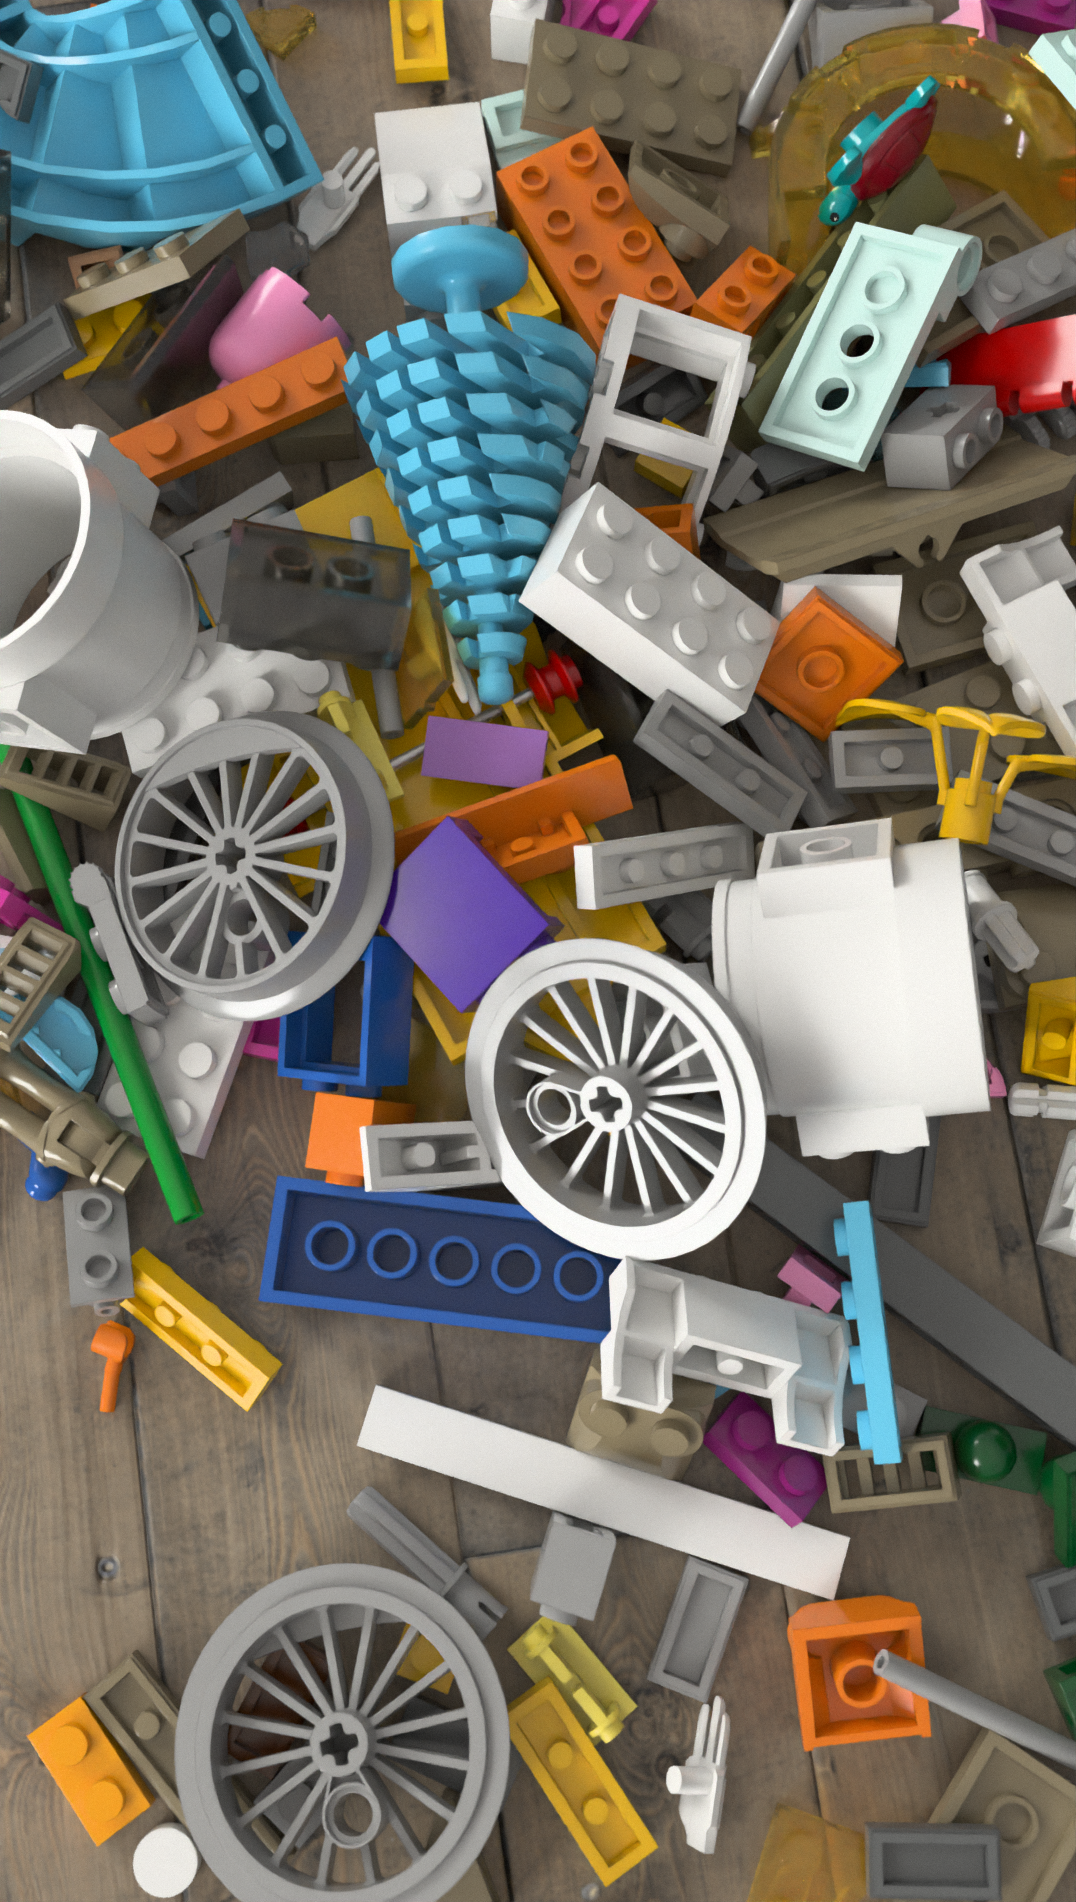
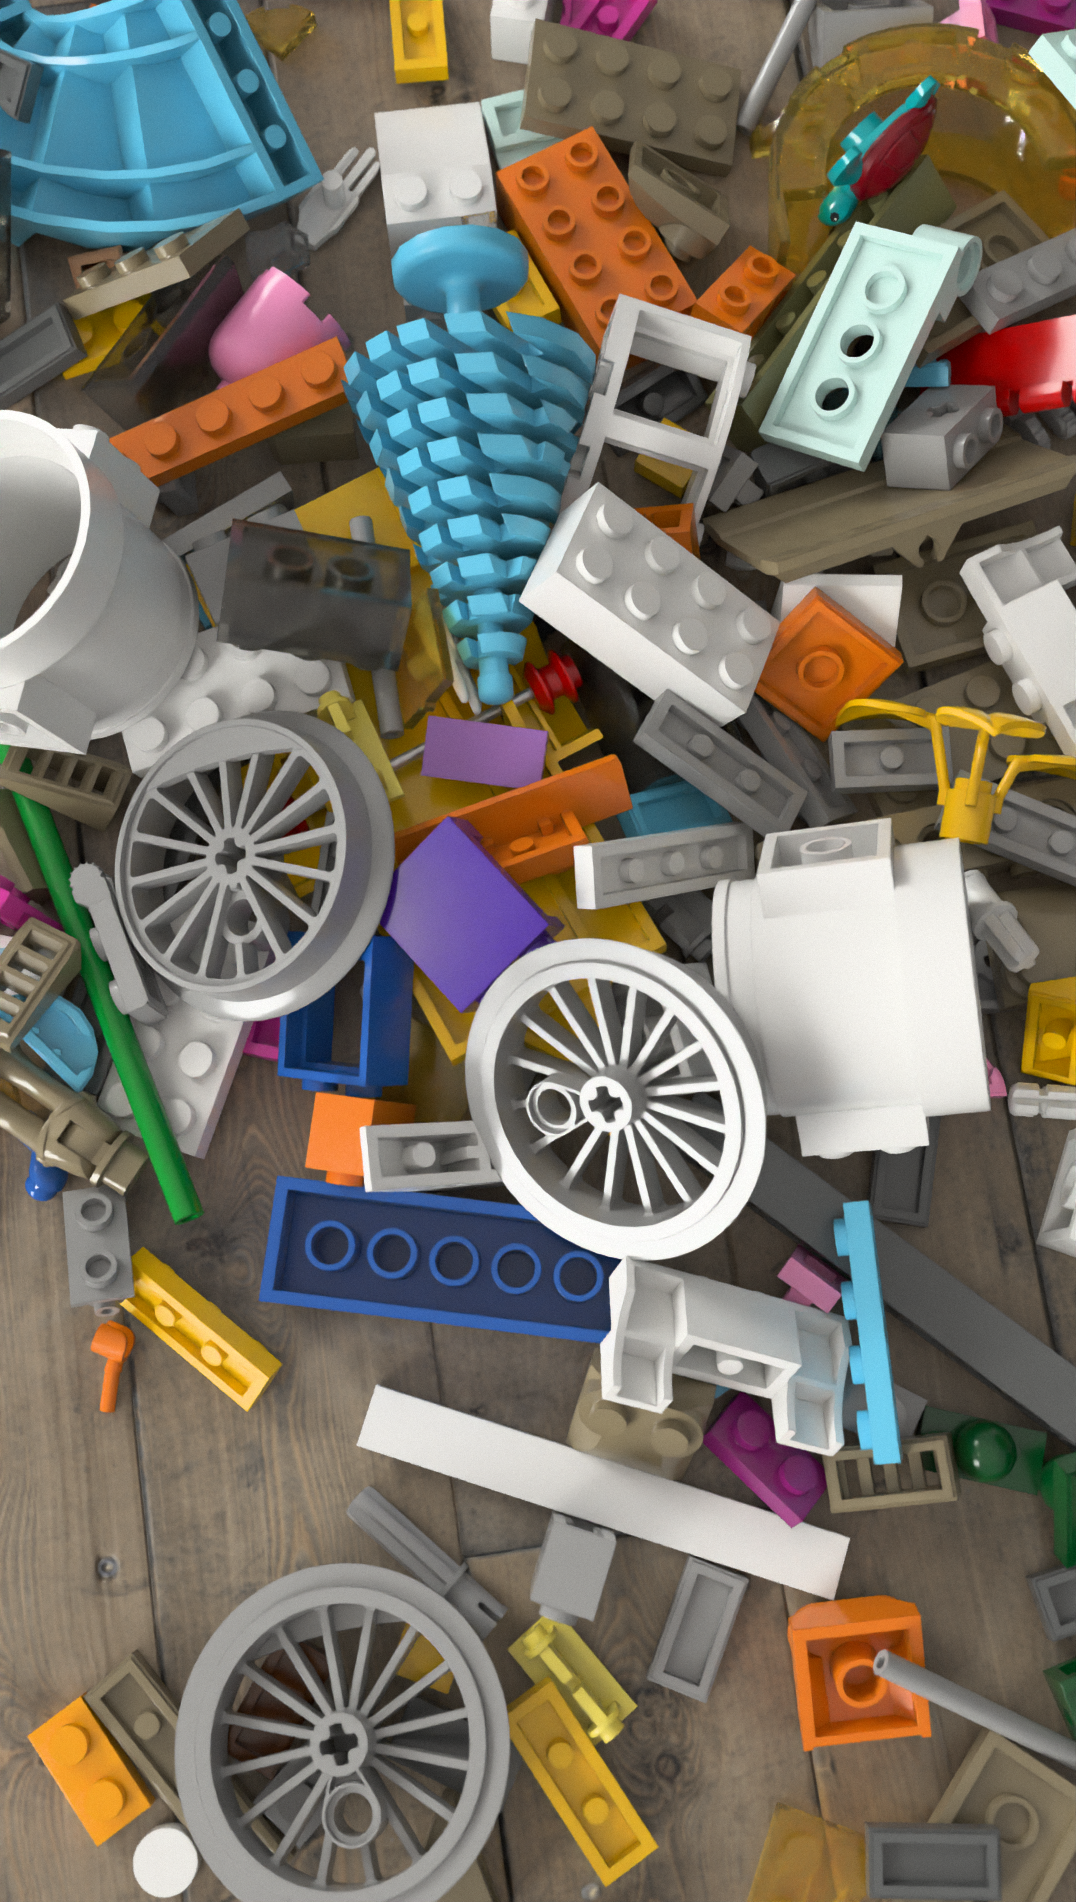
(670, 809): none -> medium azure tile
(703, 1778): white piece -> none

